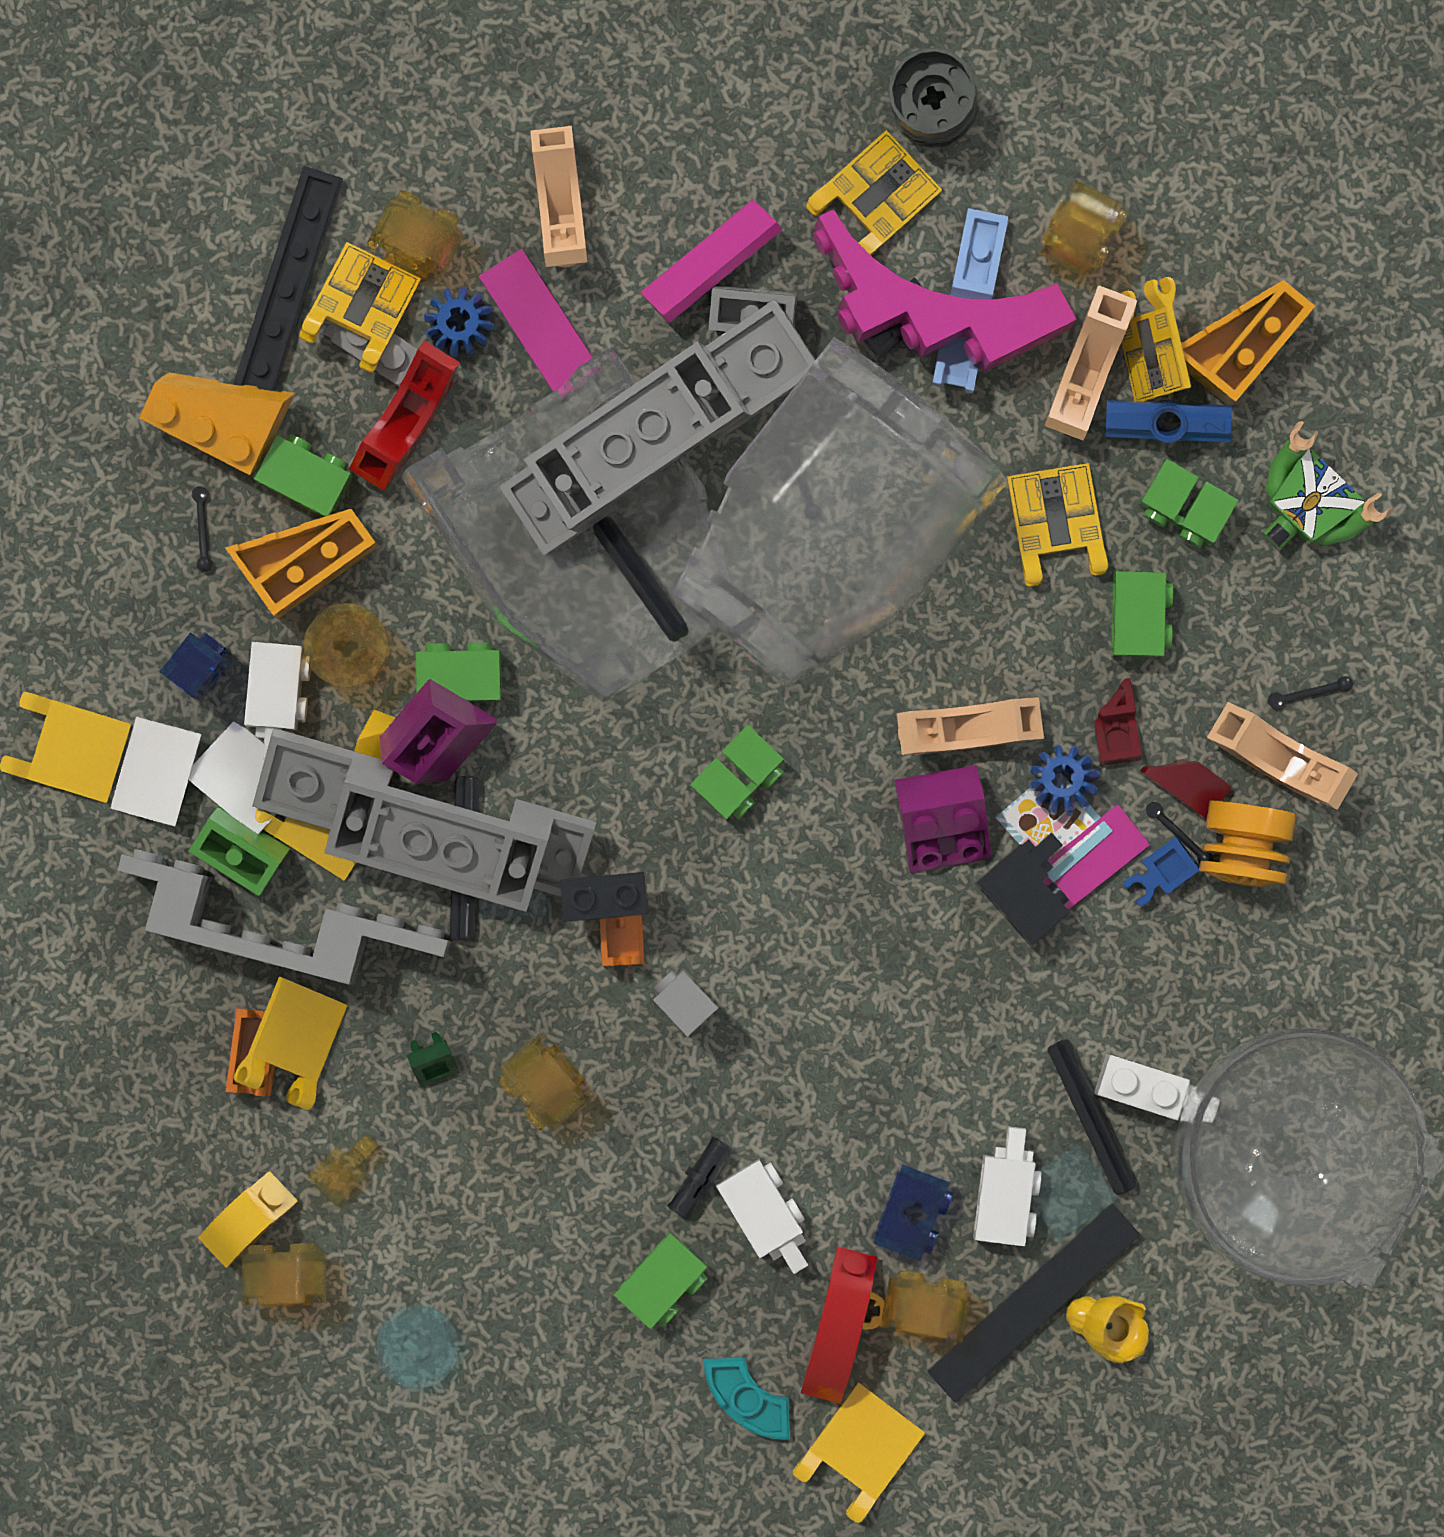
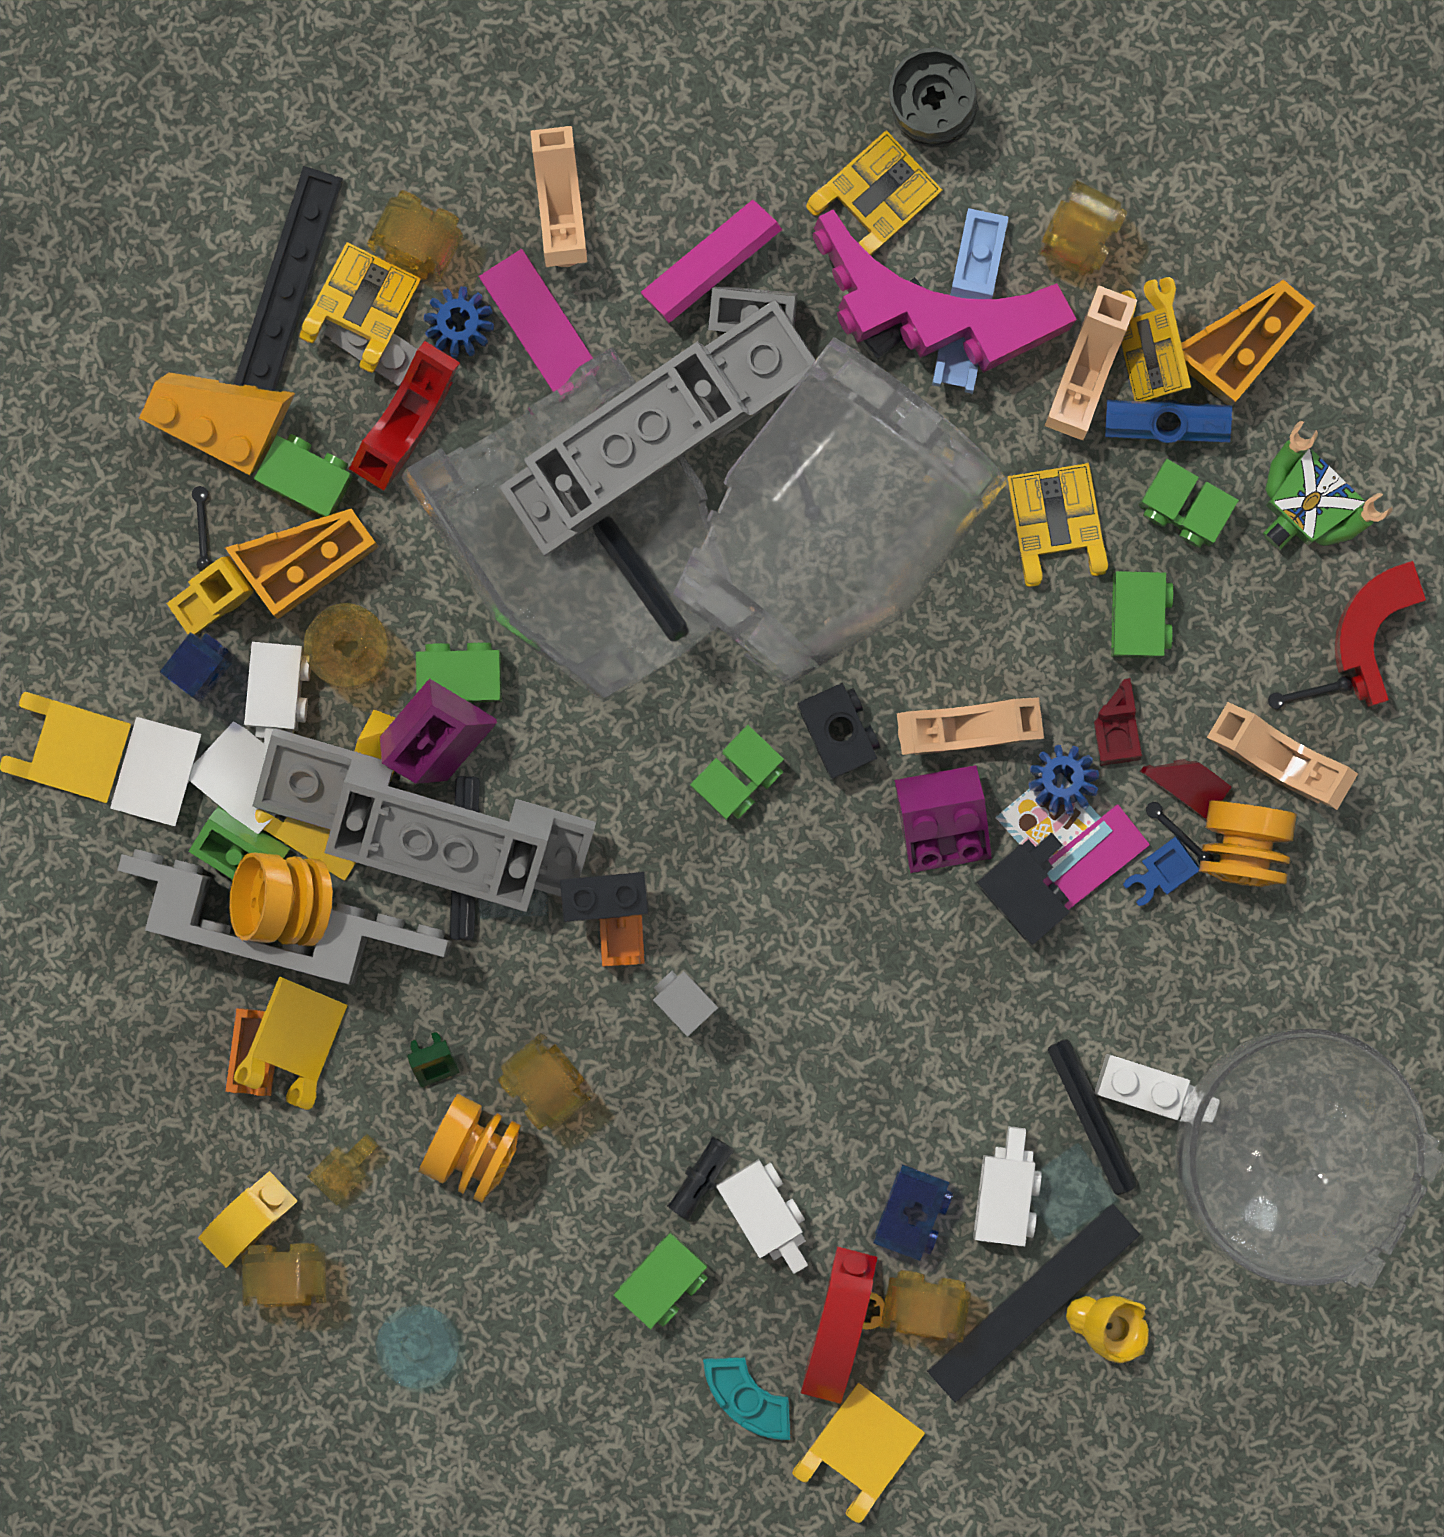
(210, 595): none -> yellow brick
(280, 899): none -> light orange wheel
(470, 1148): none -> light orange wheel
(820, 712): none -> black brick
(1359, 623): none -> red arch

